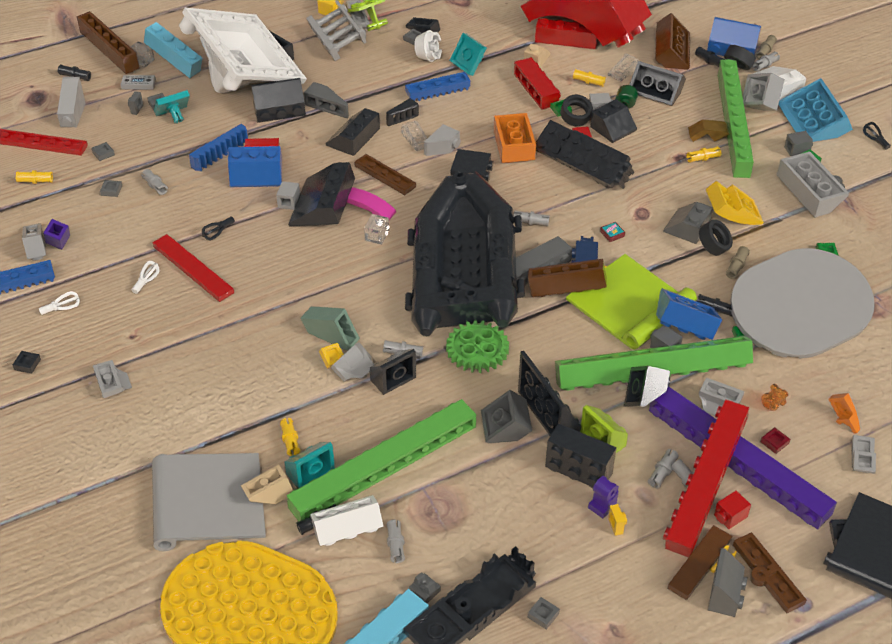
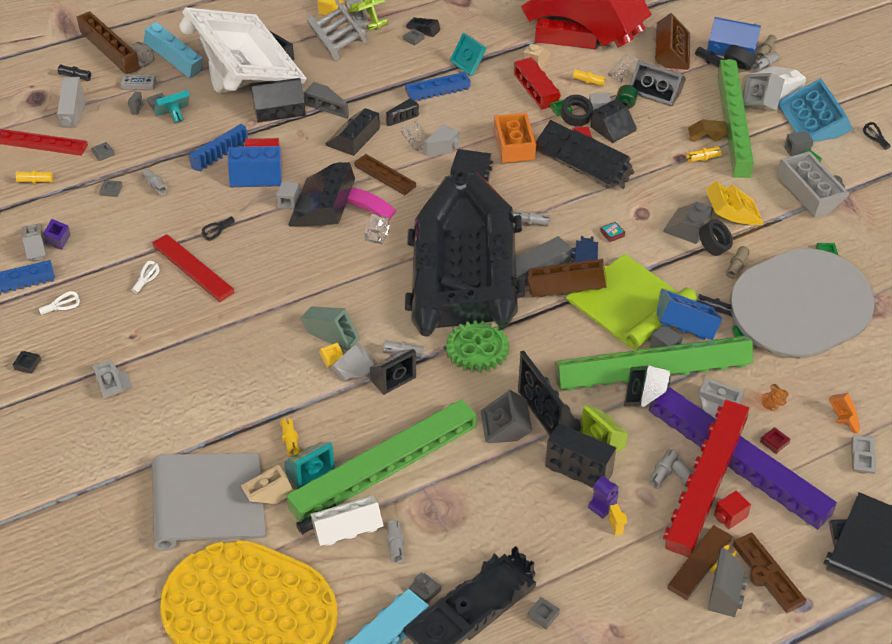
(428, 46): white cone -> none

